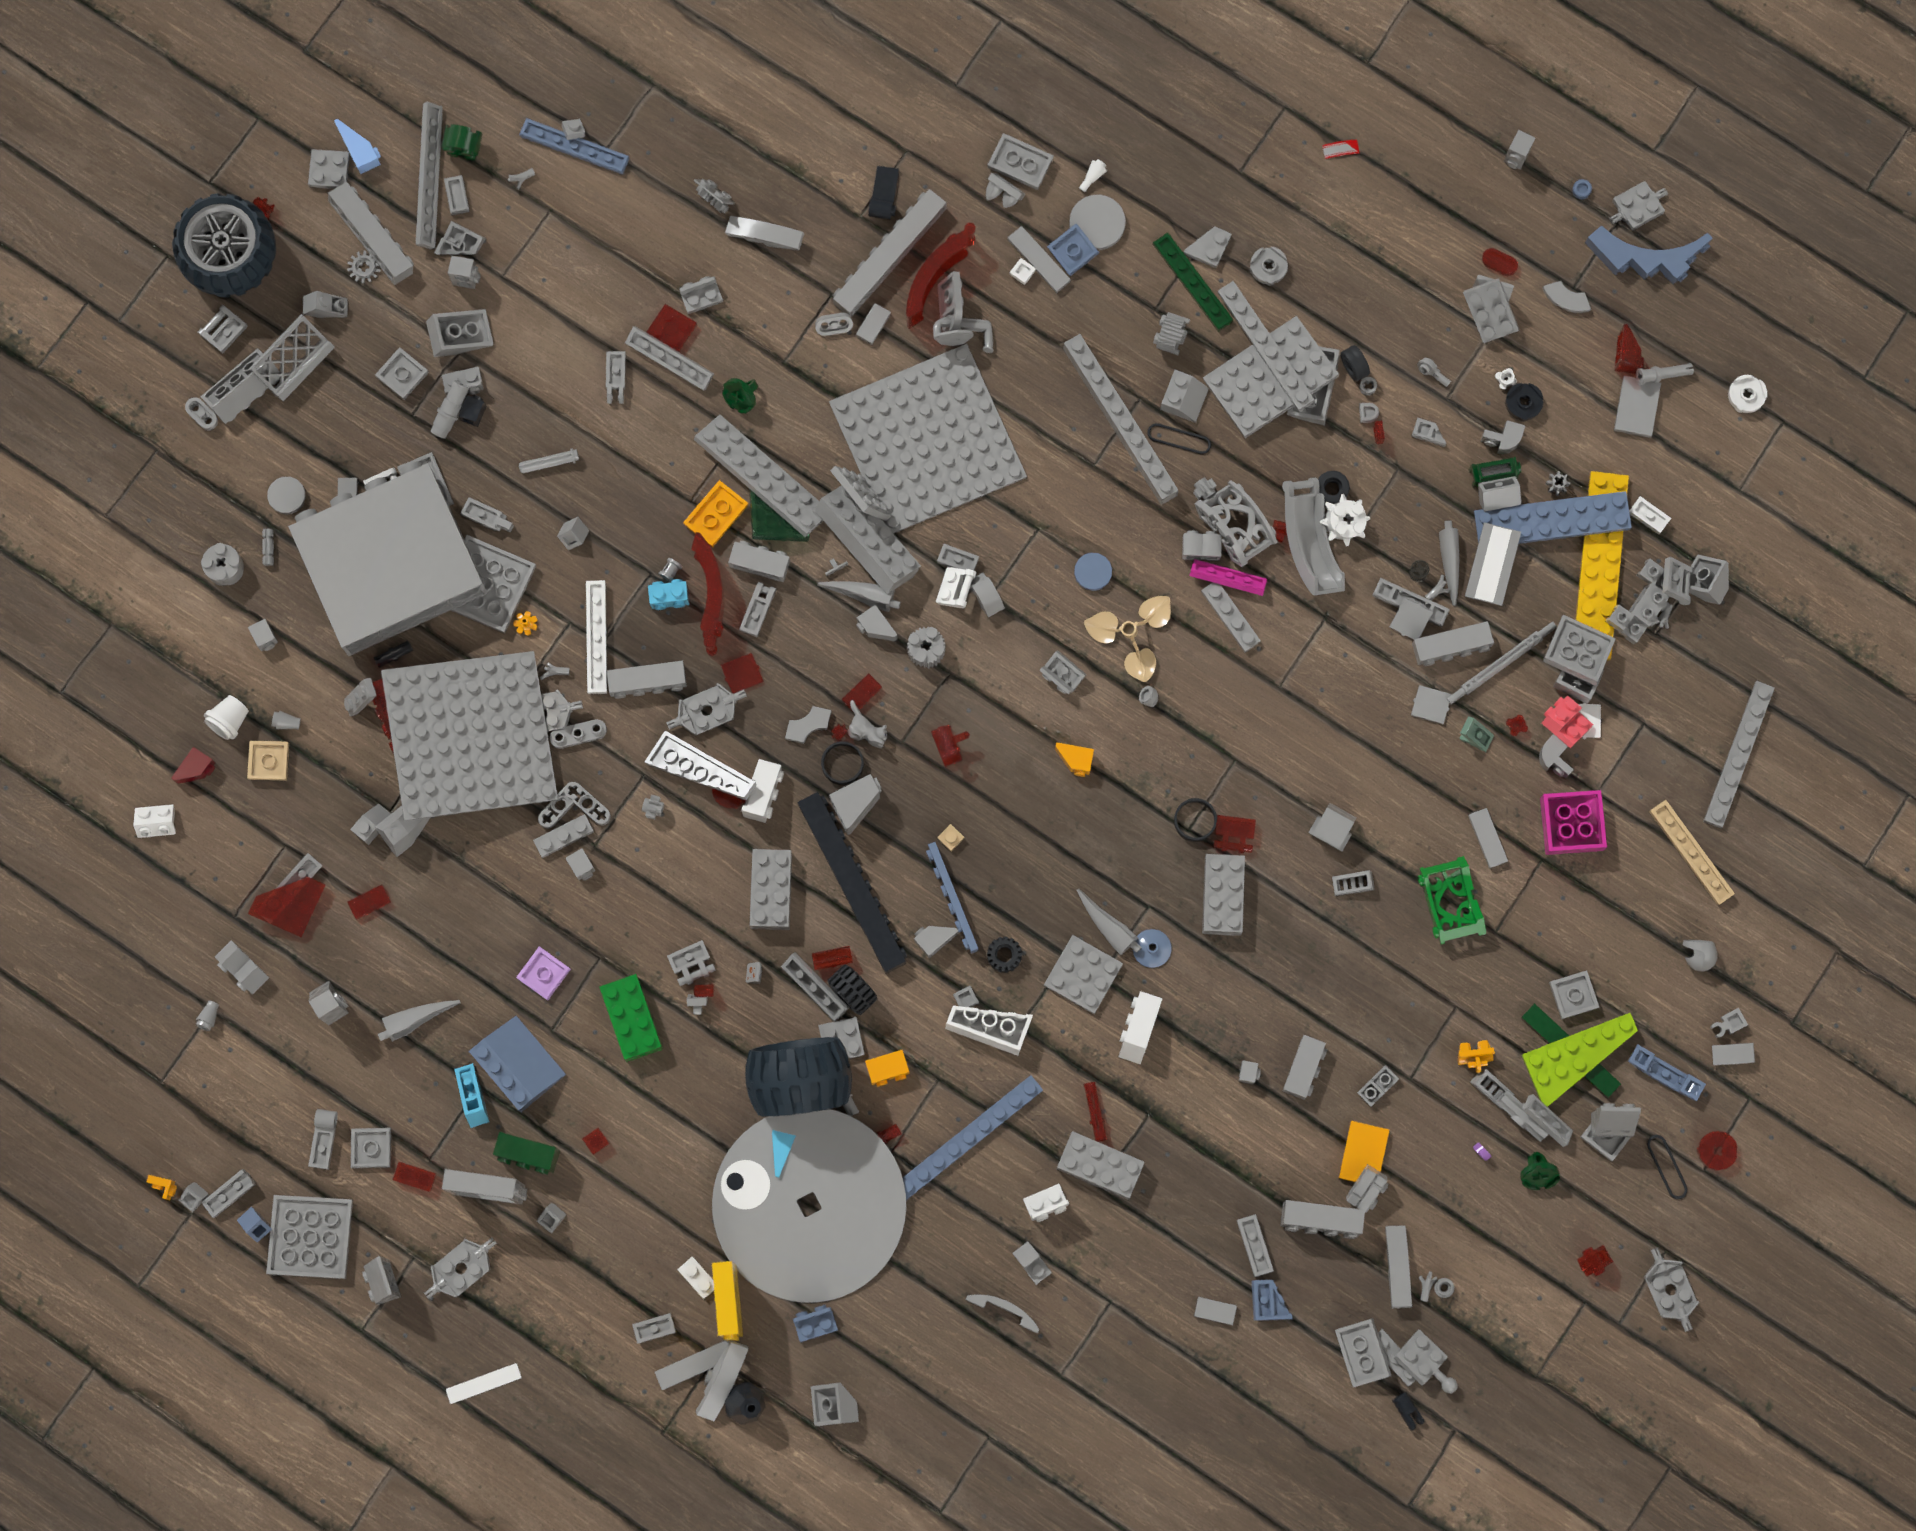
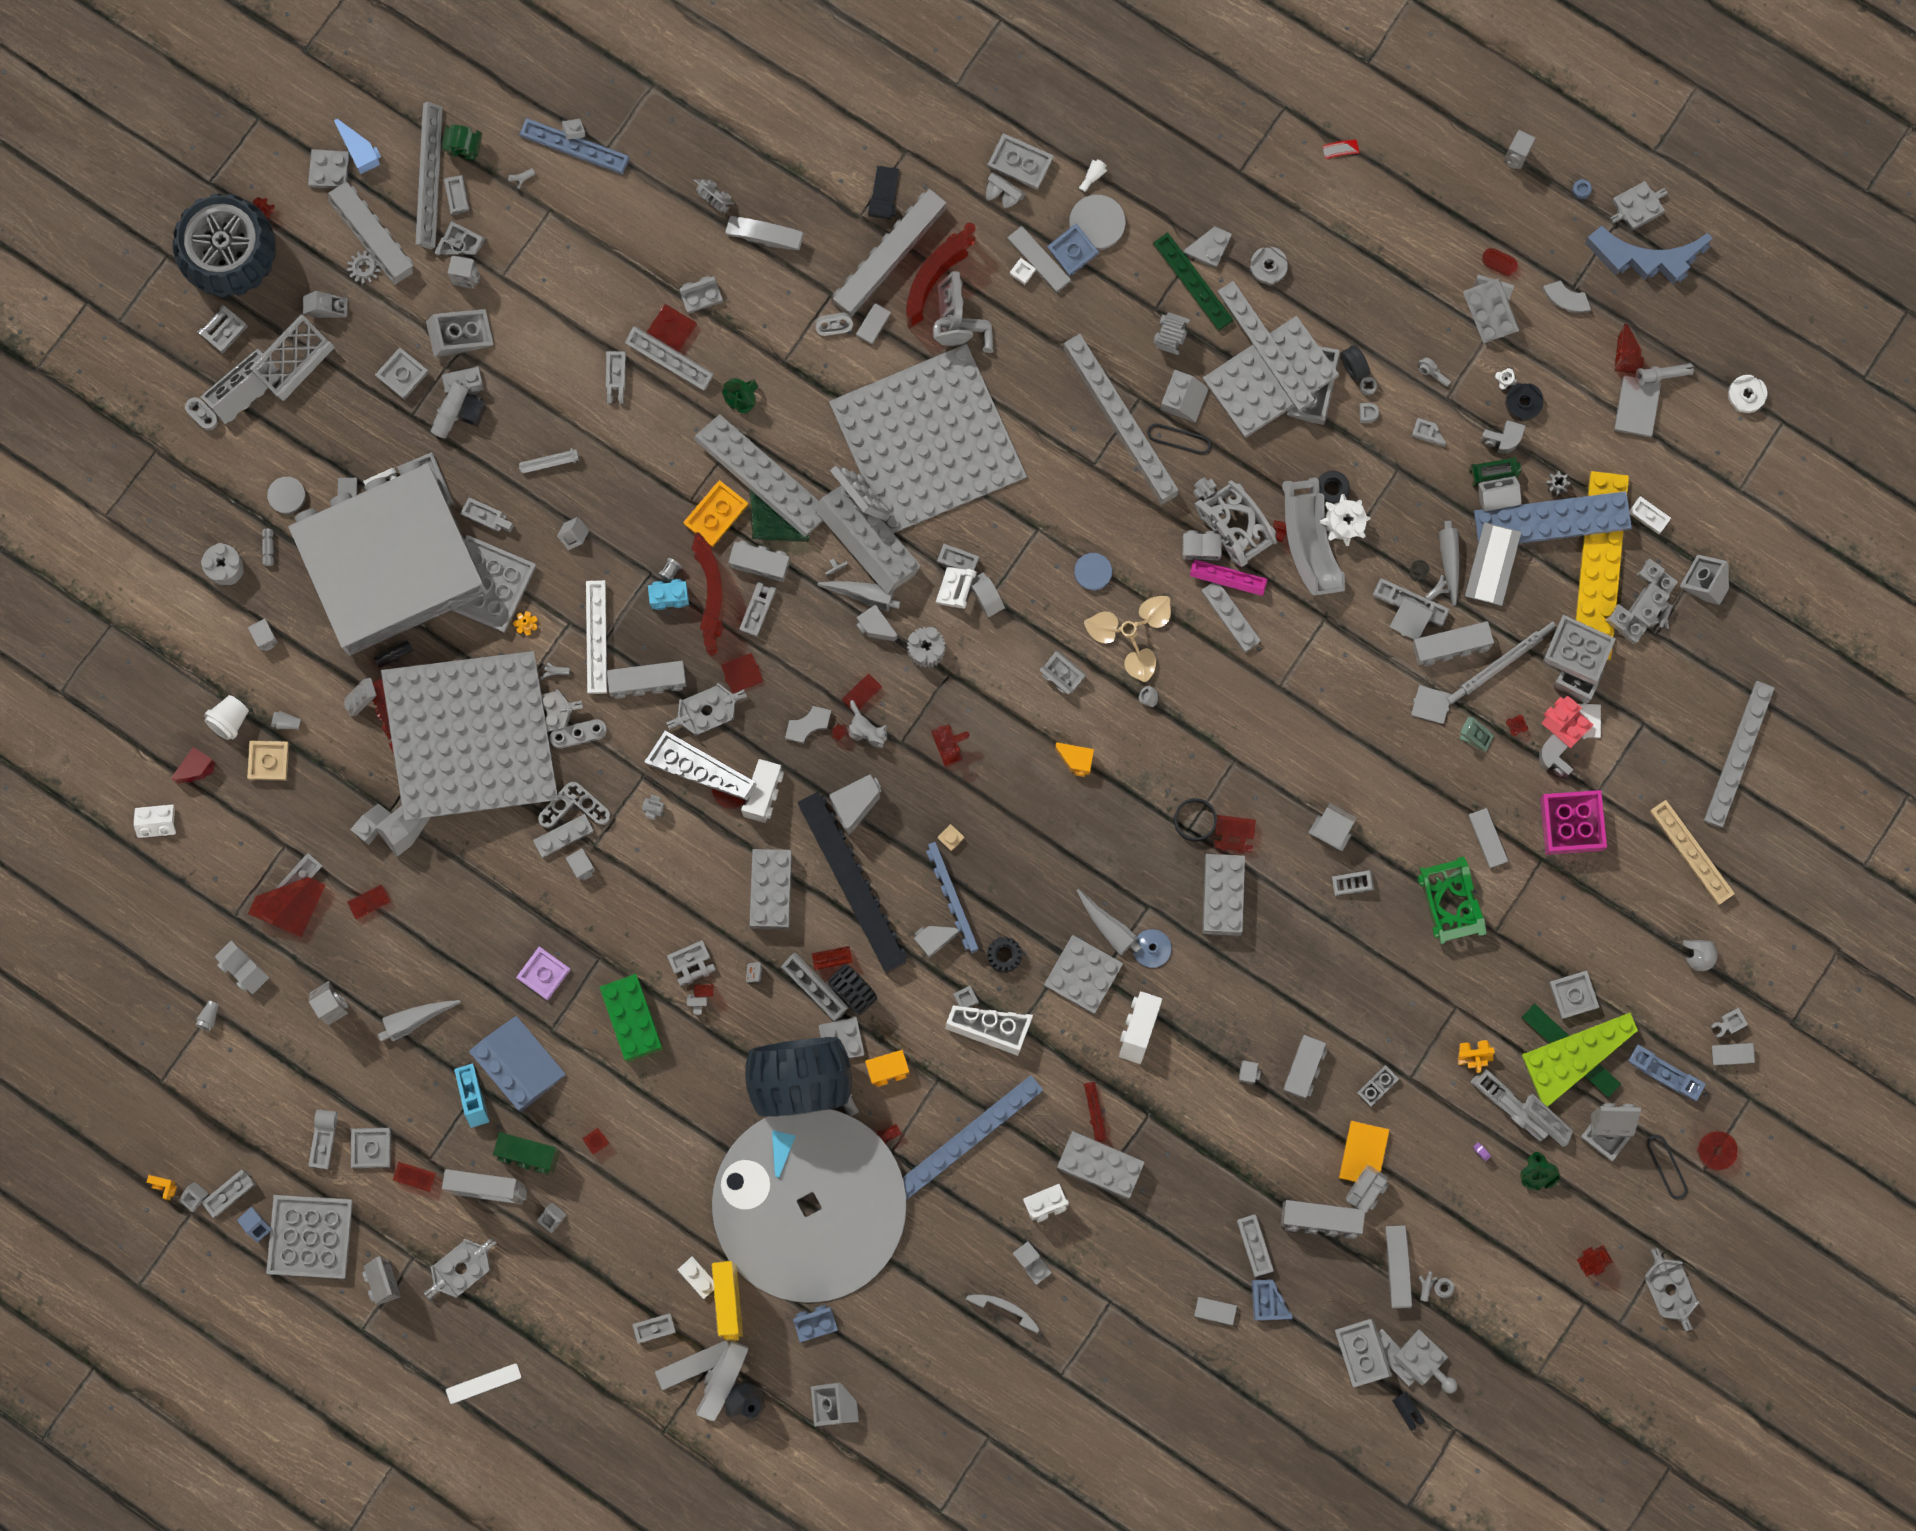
(842, 743): black tyre -> none
(1378, 432): clear red tile -> none
(1677, 580): light grey plate -> none

